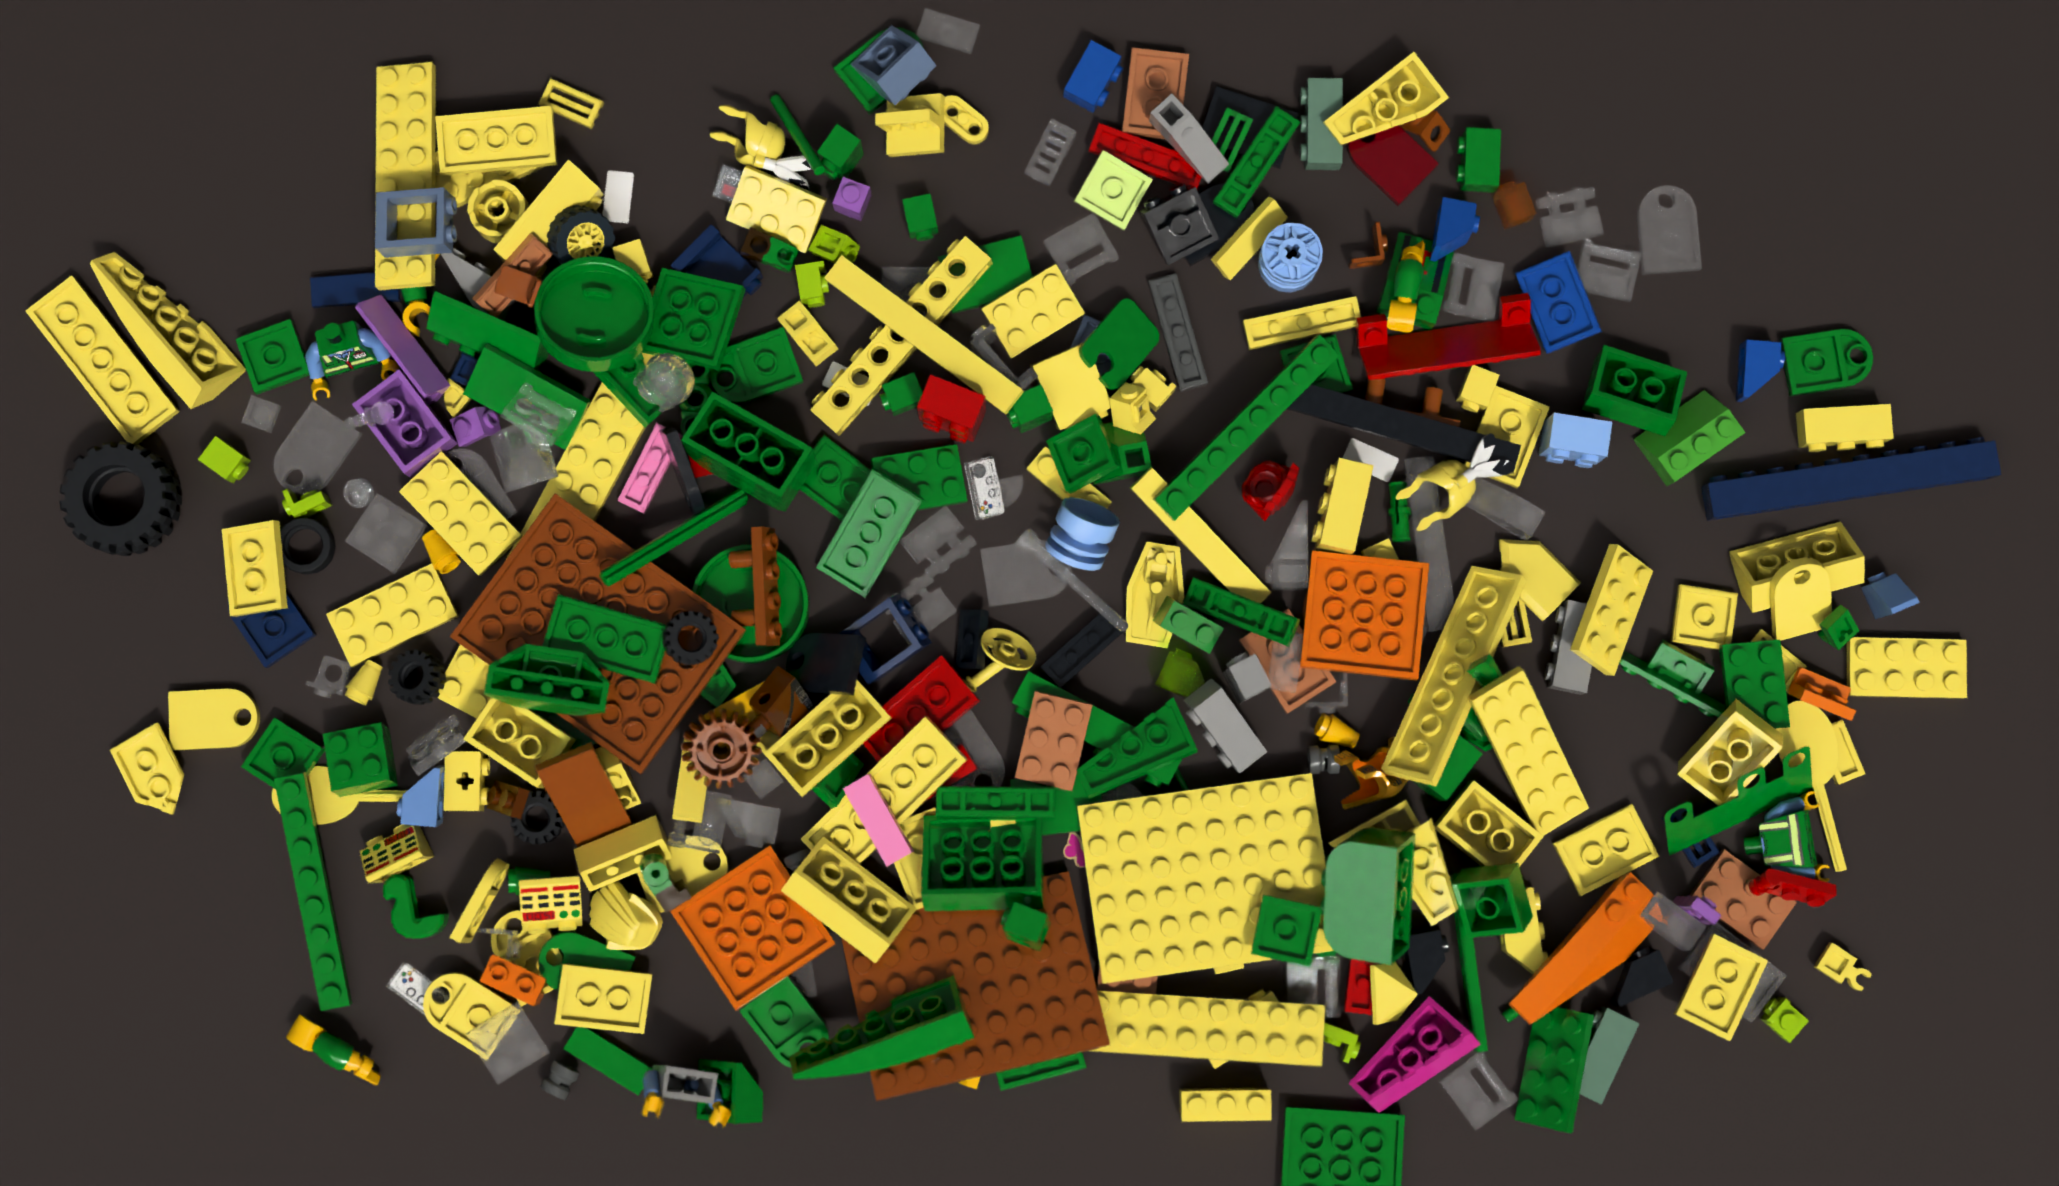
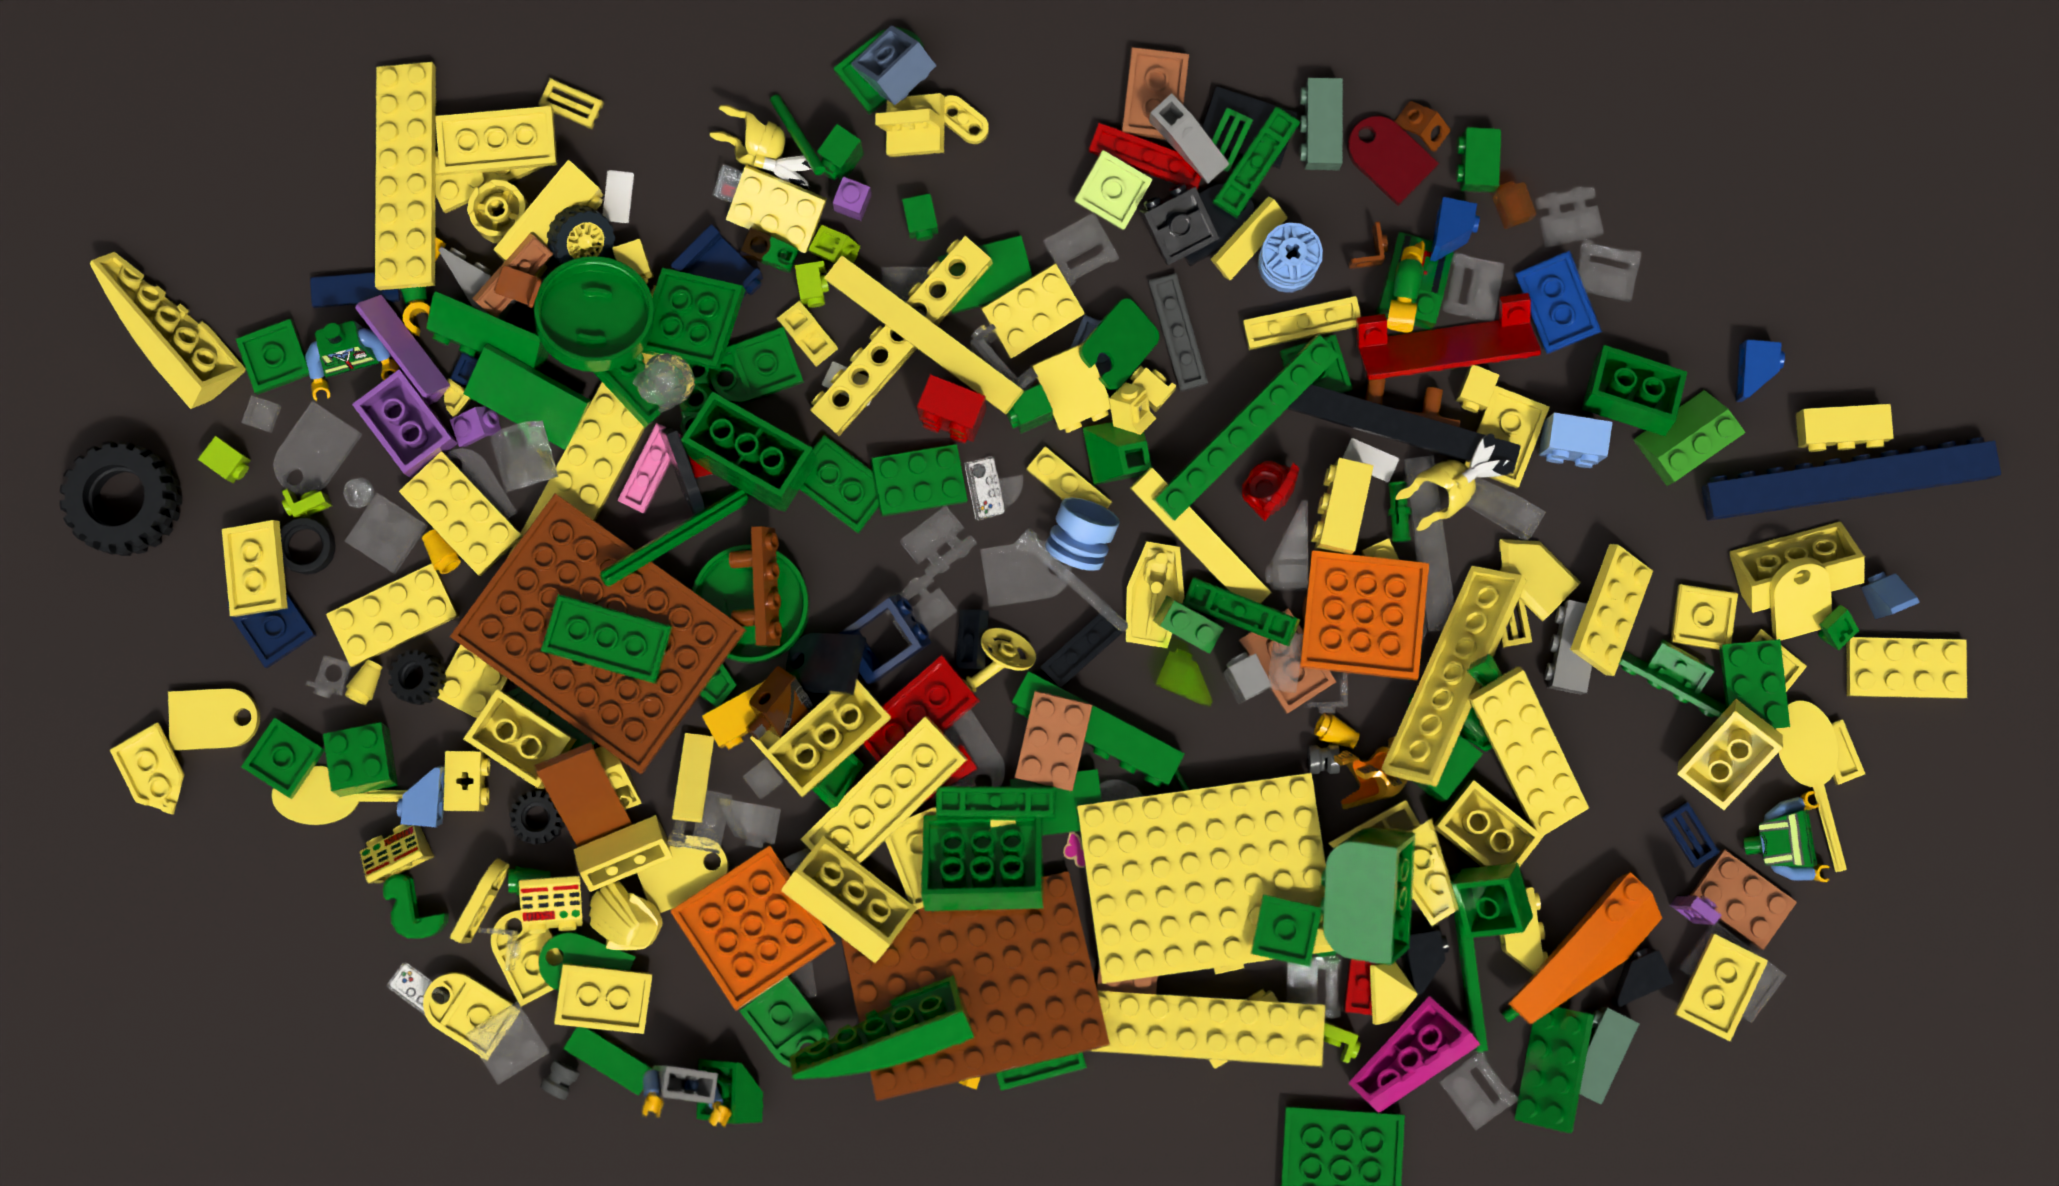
(102, 361): light yellow plate -> none
(313, 891): green plate -> none
(331, 1049): piece -> none
(380, 413): clear bar -> none
(386, 223): sand blue window -> none
(435, 744): clear plate -> none
(507, 799): reddish brown plate -> none
(514, 980): orange bracket -> none
(535, 420): clear plate -> none
(548, 681): green wedge -> none
(661, 884): leg -> none
(672, 645): black tyre -> none
(720, 766): dark orange gear -> none
(869, 532): green tile -> none
(878, 819): bright pink tile -> none
(901, 394): green brick -> none
(948, 31): clear plate -> none
(1025, 926): green brick -> none
(1061, 129): clear slope -> none
(1083, 453): green plate -> none
(1092, 77): blue brick -> none
(1147, 747): green wing -> none
(1224, 726): light grey brick -> none
(1225, 1104): light yellow brick -> none
(1392, 100): light yellow wedge -> none
(1605, 849): light yellow tile -> none
(1668, 235): clear tile -> none
(1672, 922): clear slope -> none
(1747, 804): green piece -> none
(1783, 1018): lime bracket -> none
(1793, 887): red plate -> none
(1821, 693): orange bracket -> none
(1823, 361): green tile -> none
(1839, 965): light yellow plate -> none

